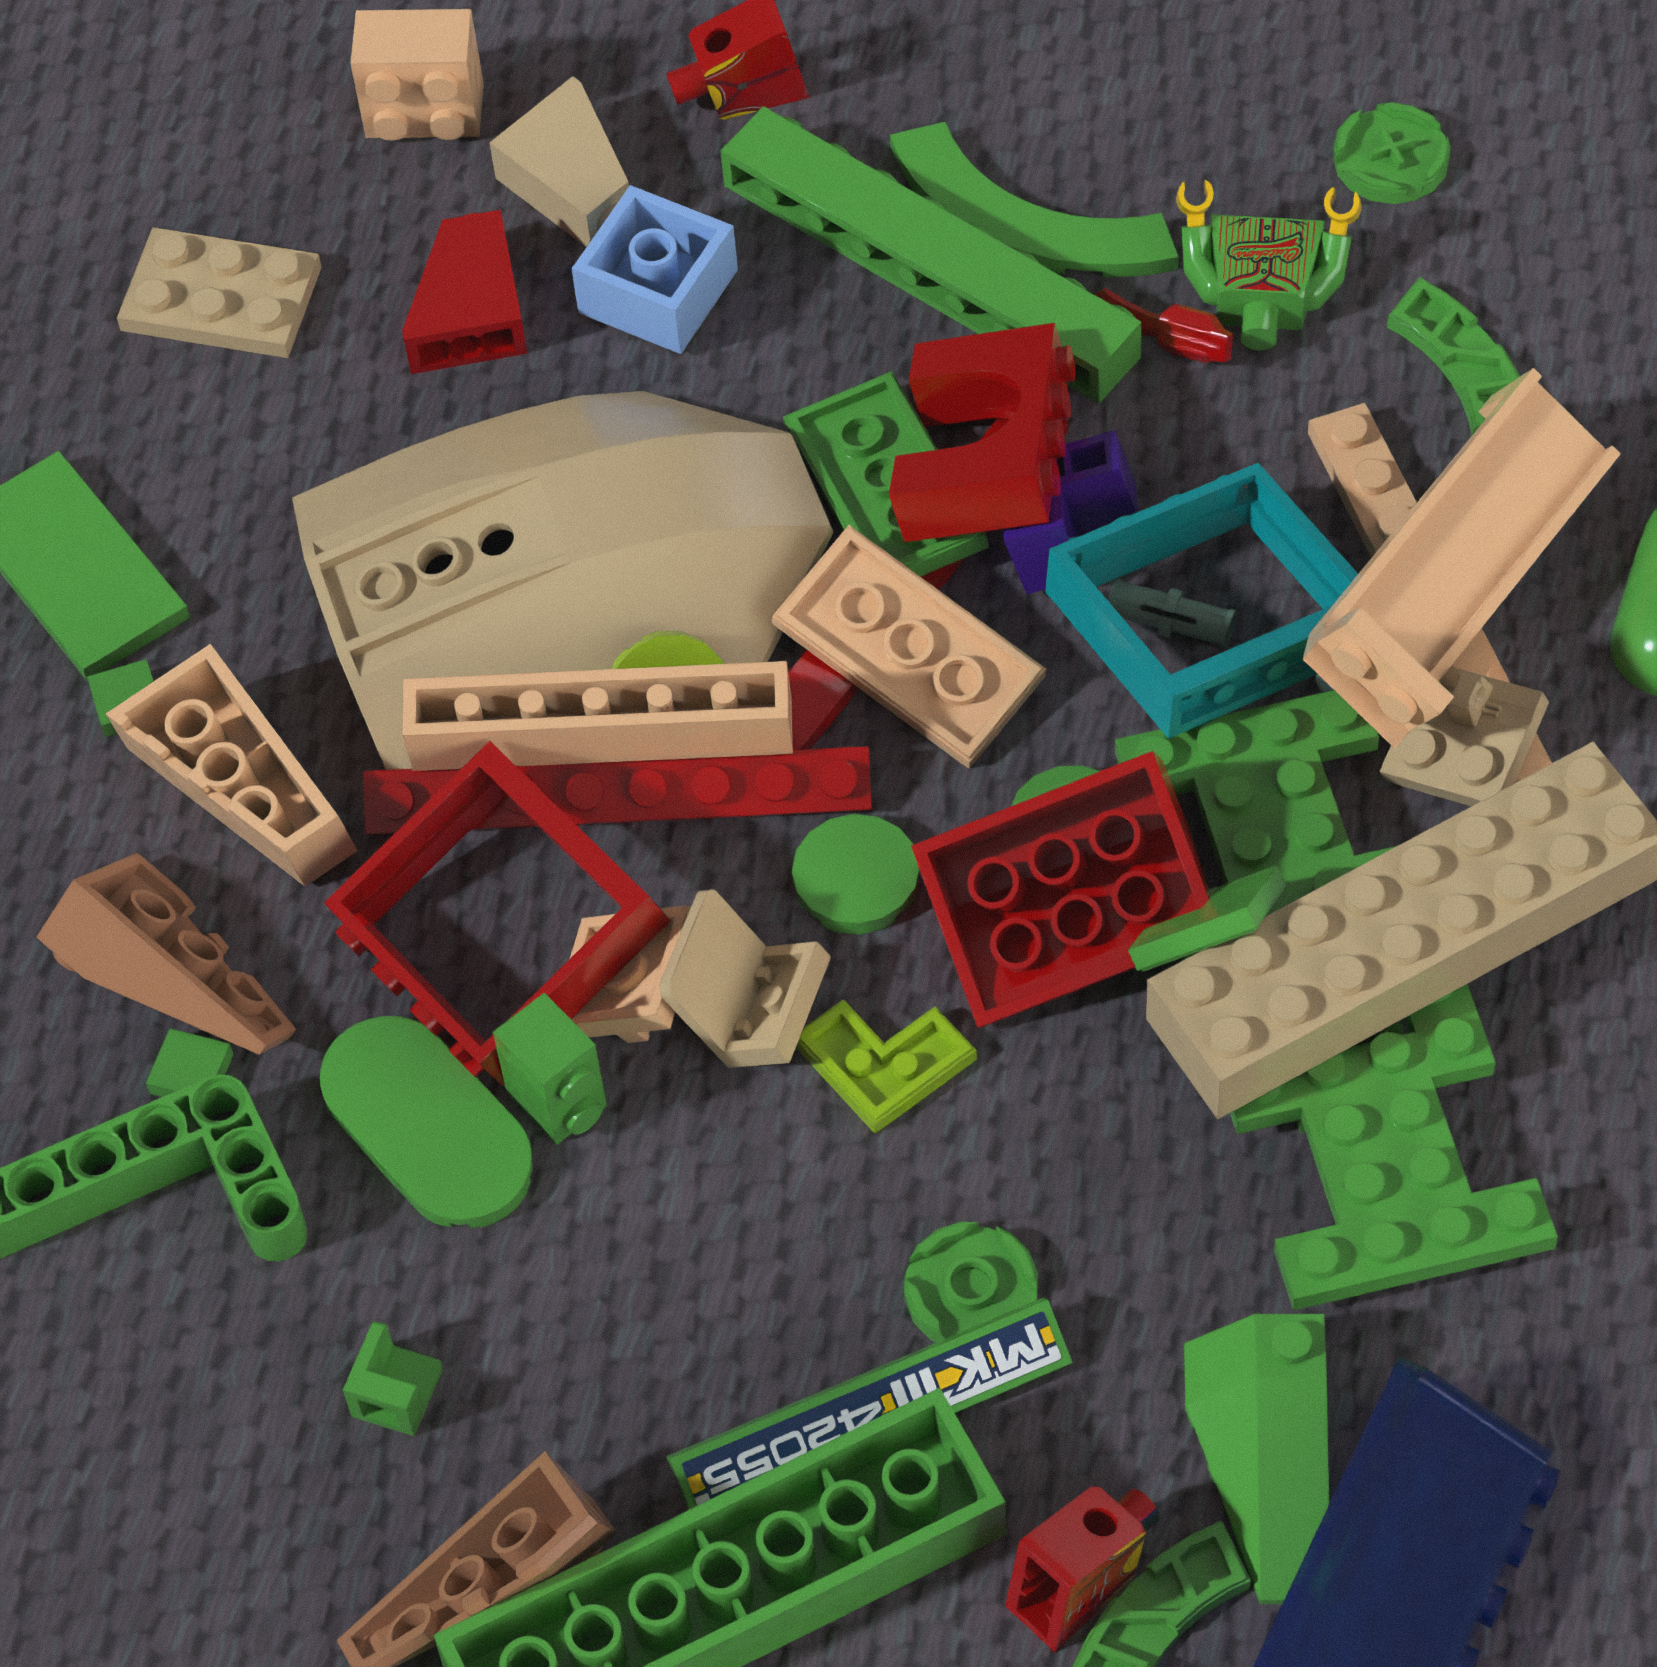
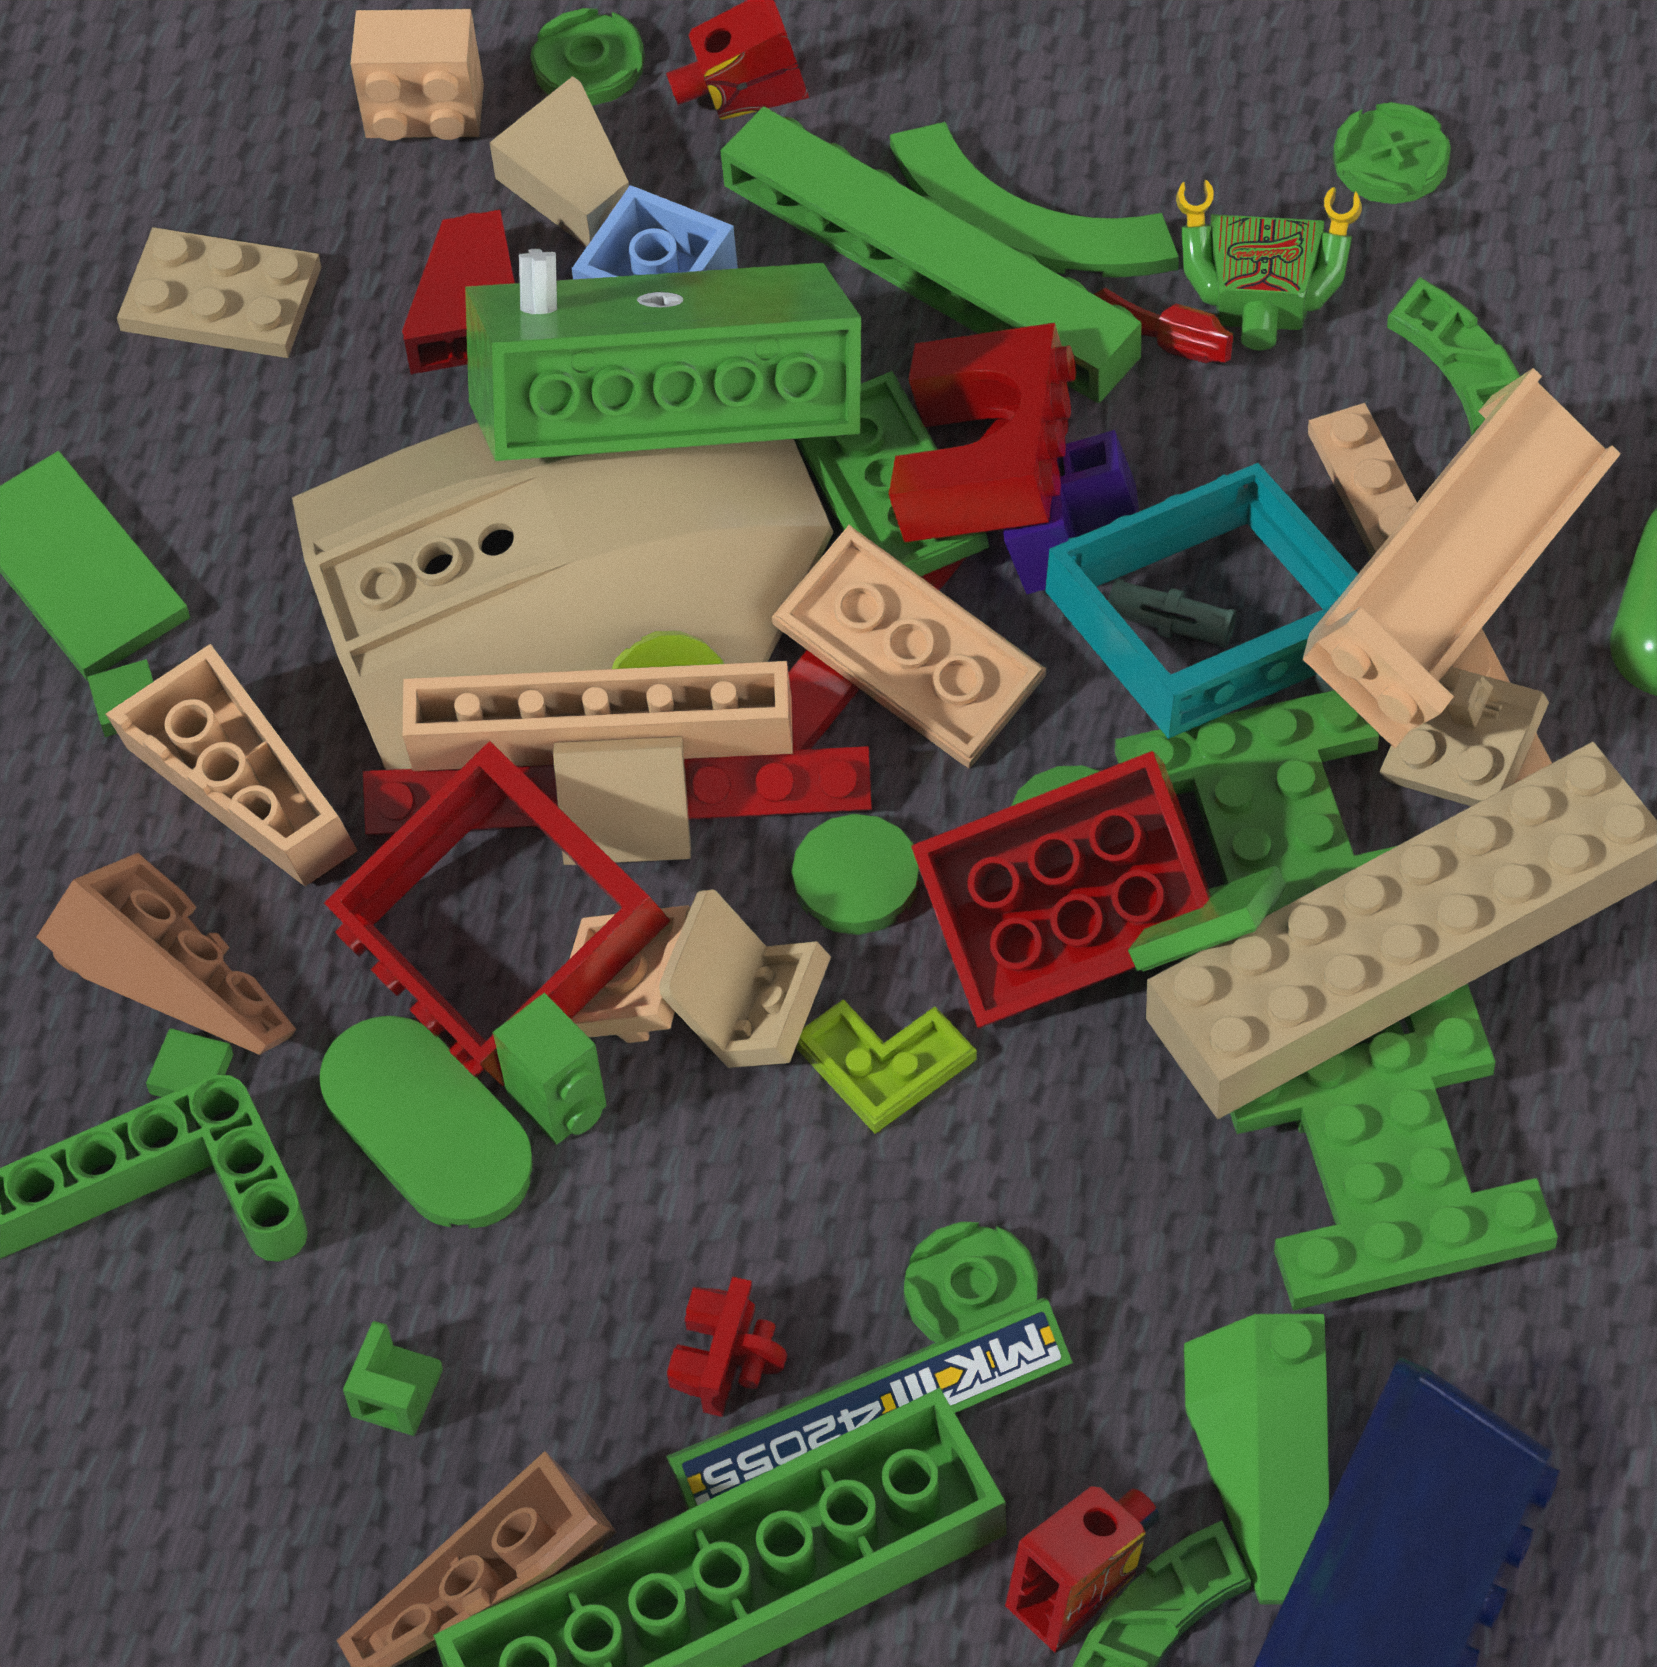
(603, 71): none -> bright green tile
(626, 796): none -> tan tile
(660, 359): none -> bright green piece
(728, 1319): none -> red hips

